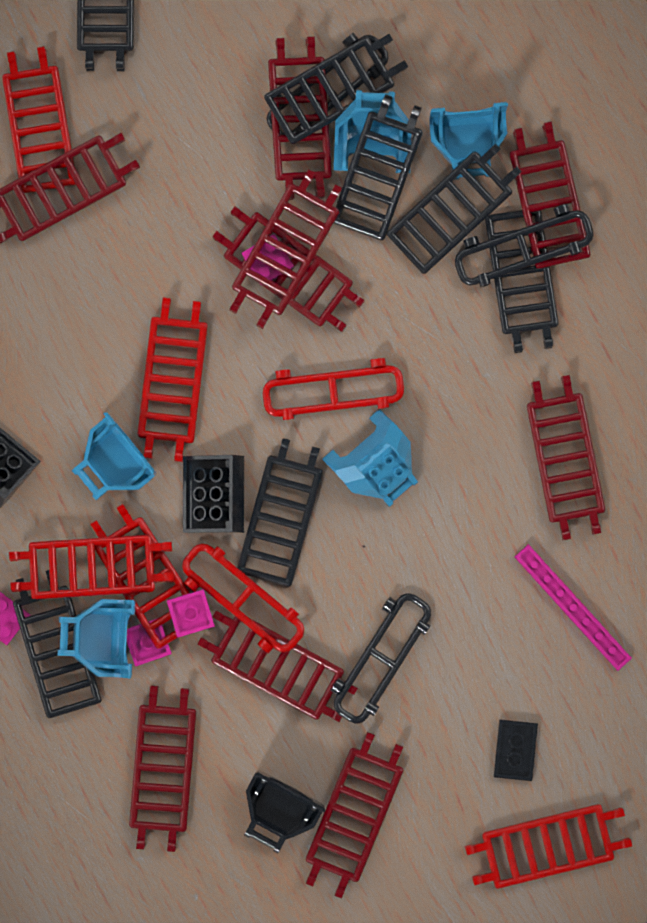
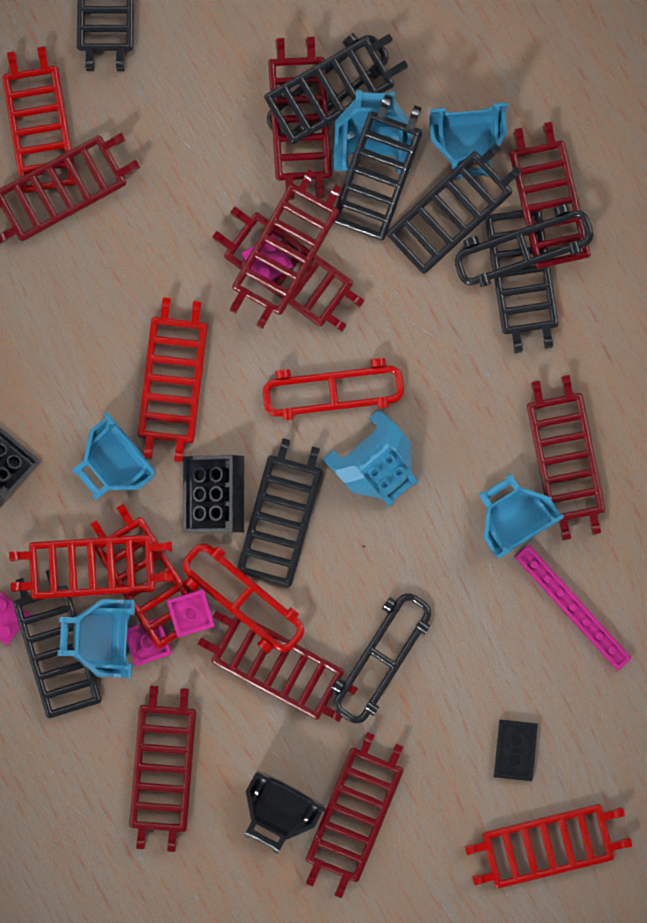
(515, 516): none -> dark azure piece

